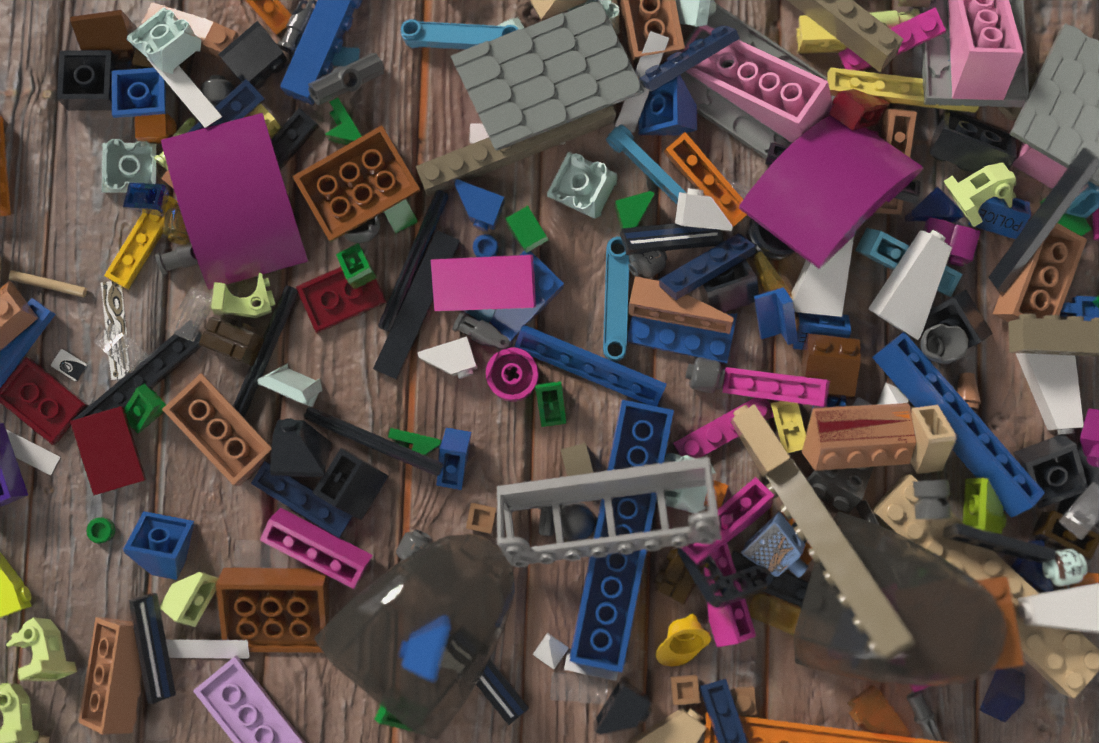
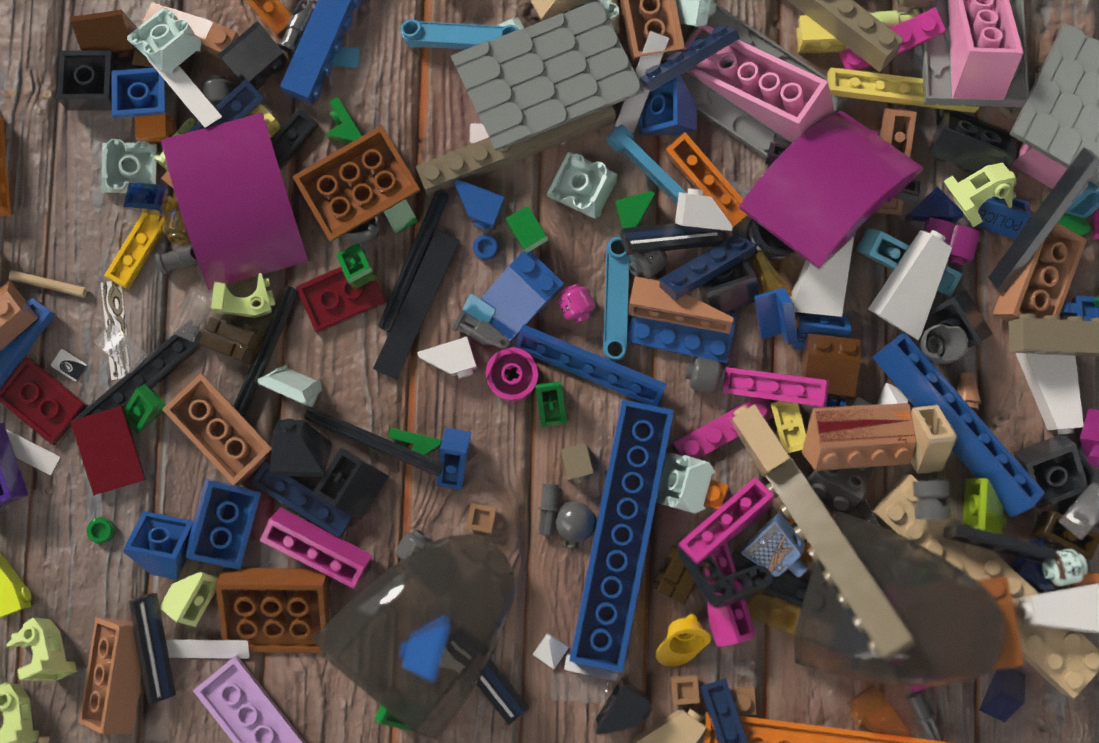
(222, 524): none -> blue slope
(333, 83): dark grey piece -> none
(483, 283): dark pink tile -> none
(576, 303): none -> dark pink head
(607, 485): light grey window -> none
(857, 109): dark red slope -> none

